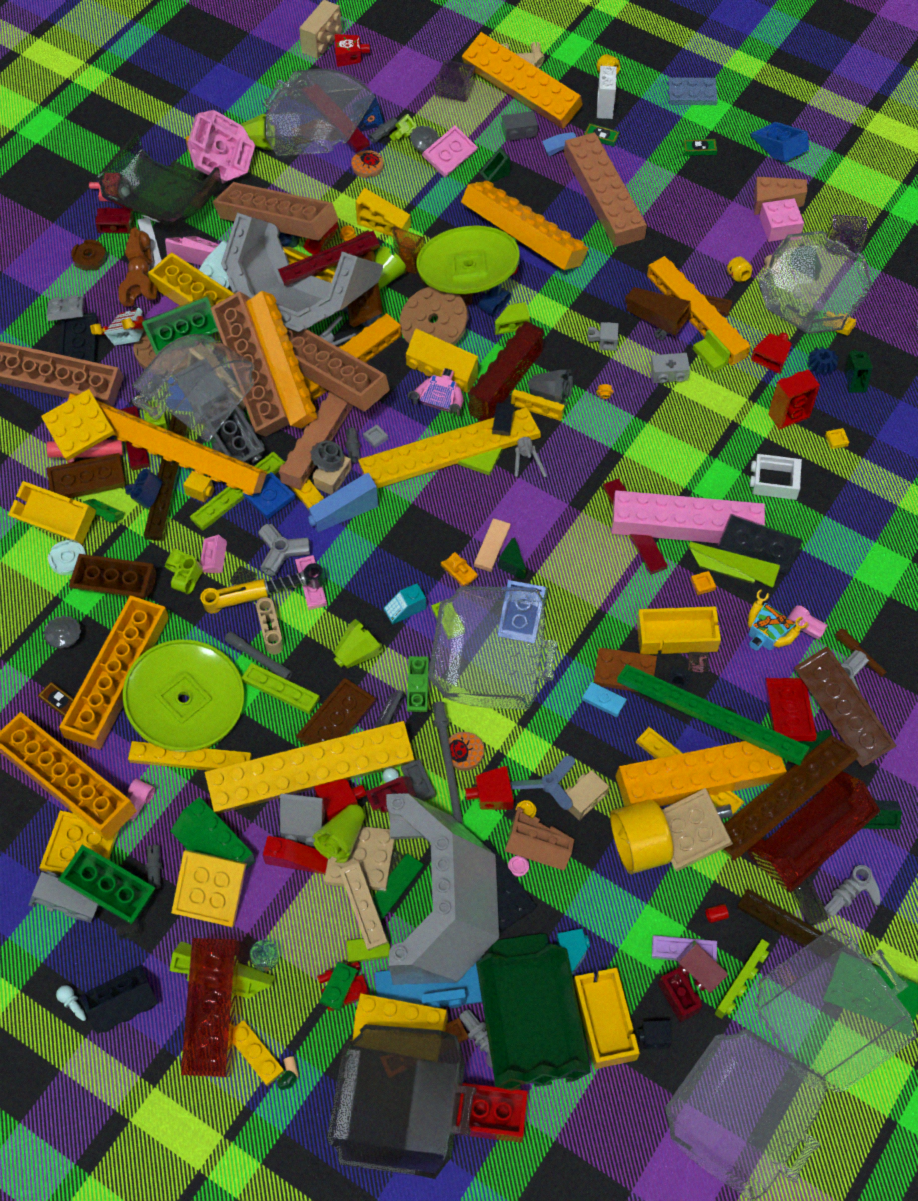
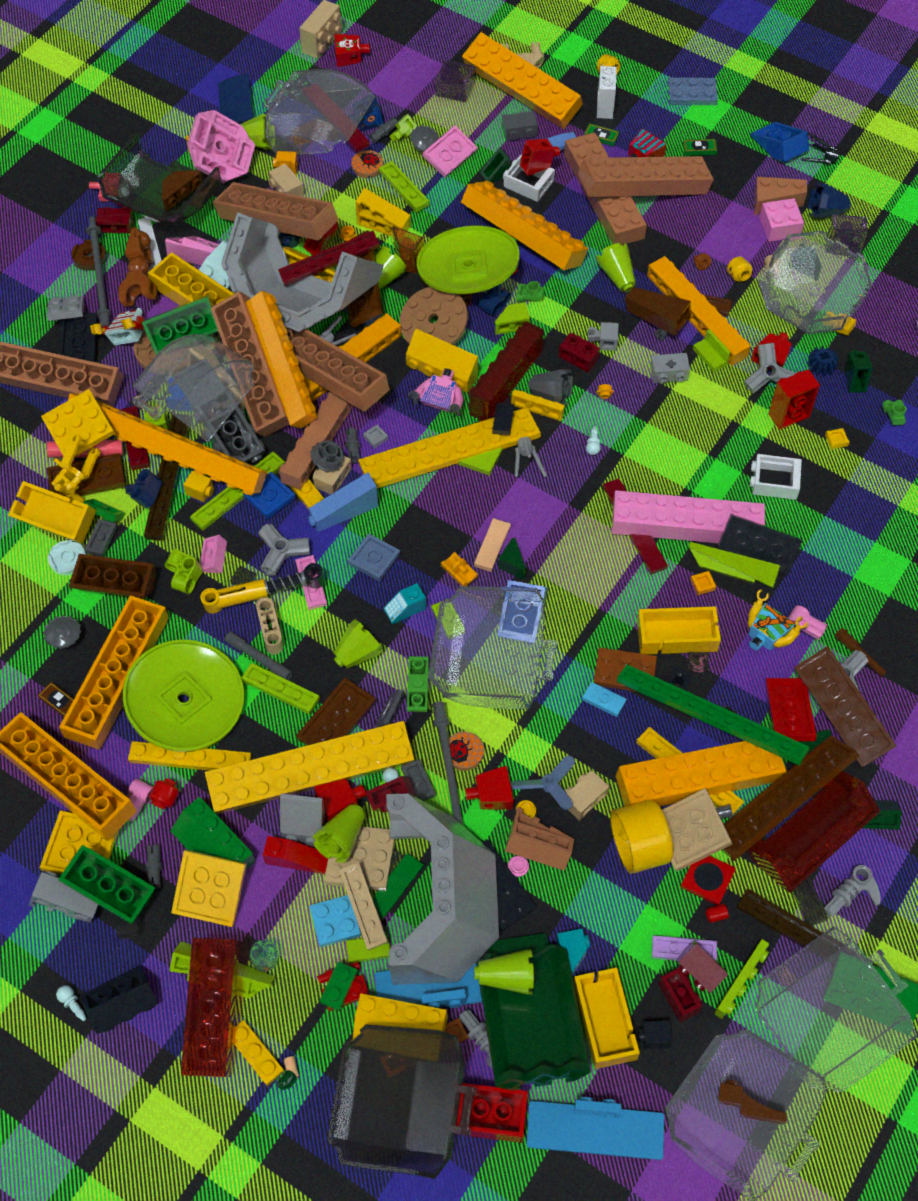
(70, 477): none -> yellow piece
(100, 538): none -> dark grey plate
(103, 313): none -> dark grey bar
(164, 794): none -> red head
(179, 186): none -> reddish brown slope
(236, 98): none -> dark blue slope
(285, 181): none -> tan brick
(287, 158): none -> light orange brick
(334, 921): none -> medium azure plate
(373, 557): none -> sand blue plate
(404, 186): none -> lime plate
(507, 972): none -> lime cone
(530, 291): none -> bright green plate
(533, 192): none -> white window
(537, 155): none -> red torso
(579, 352): none -> dark red brick
(593, 445): none -> light aqua bar
(595, 1129): none -> dark azure bracket
(618, 266): none -> lime cone
(645, 176): none -> nougat brick
(646, 145): none -> red torso
(702, 261): none -> dark orange plate
(708, 879): none -> red tile
(733, 1095): none -> reddish brown slope
(760, 377): none -> light grey piece
(826, 201): none -> dark blue cone
(831, 152): none -> black plant
(896, 411): none -> bright green plate

